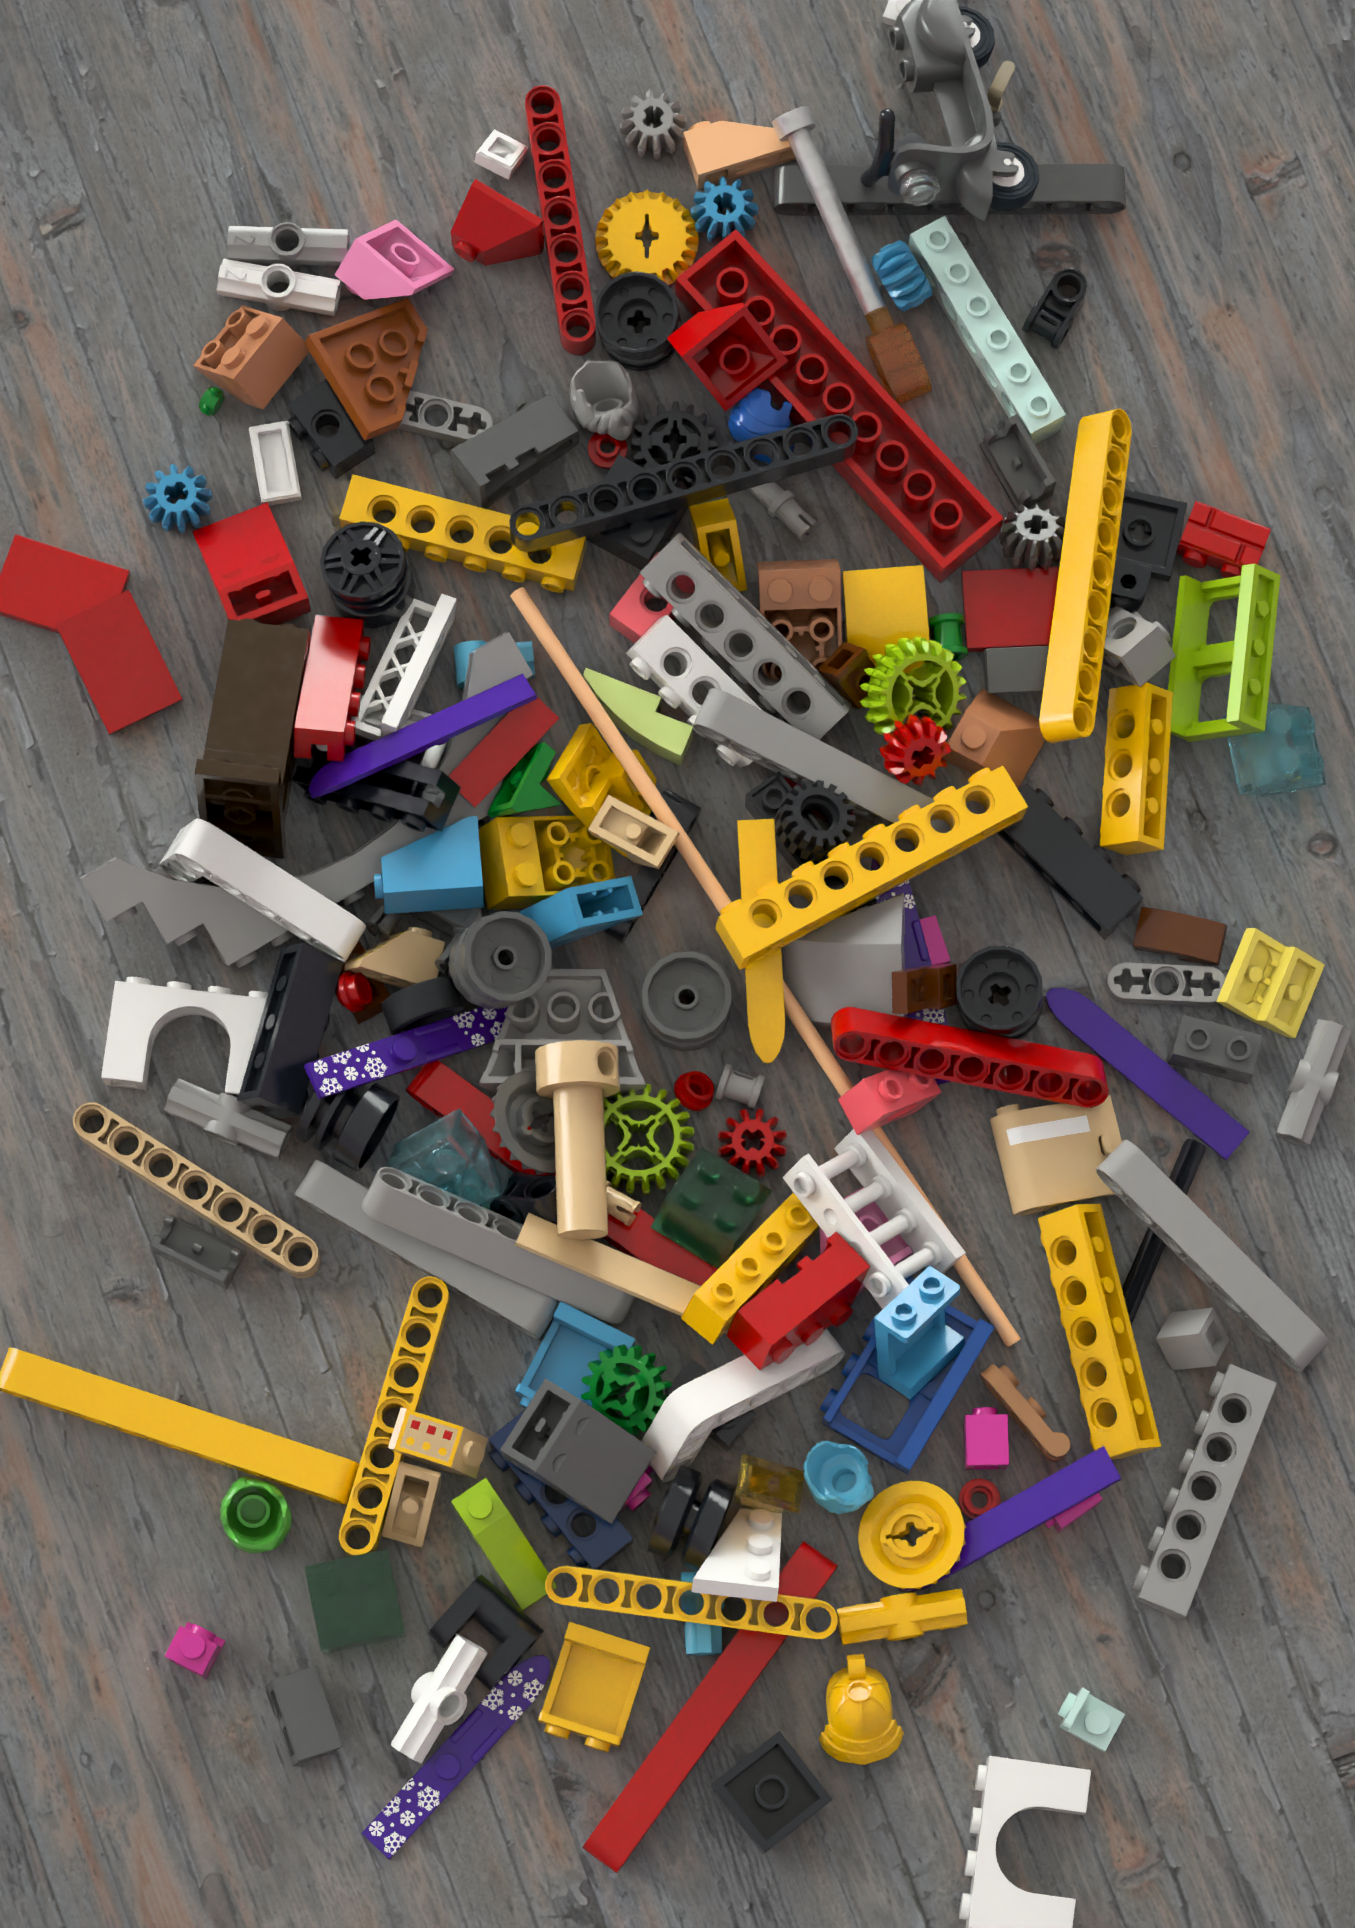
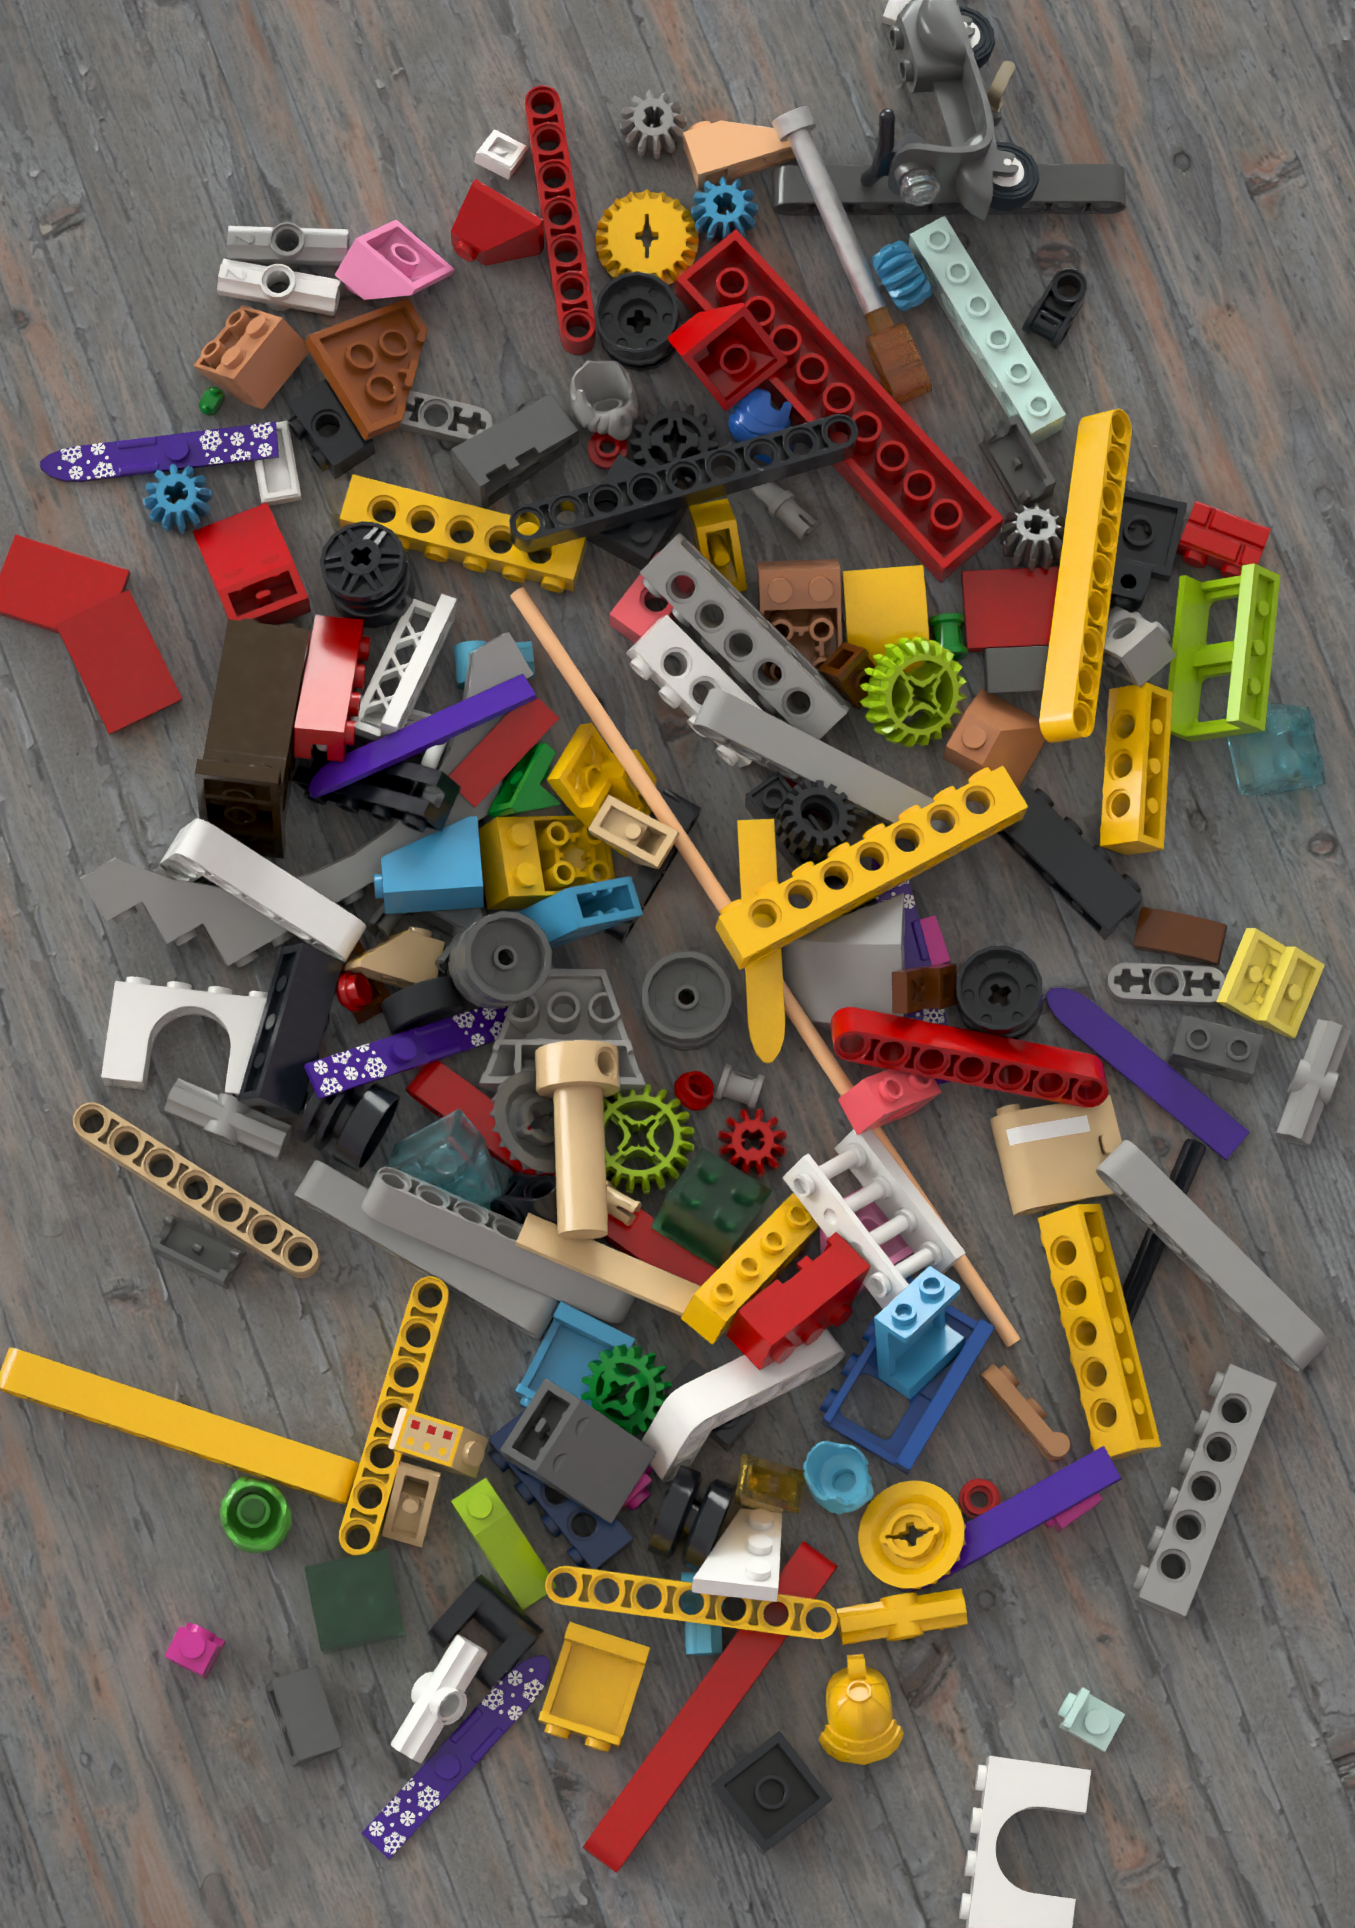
(159, 452): none -> dark purple piece
(639, 716): yellowish green slope -> none
(915, 749): red gear -> none
(985, 1440): dark pink brick -> none
(1192, 1339): light grey panel -> none

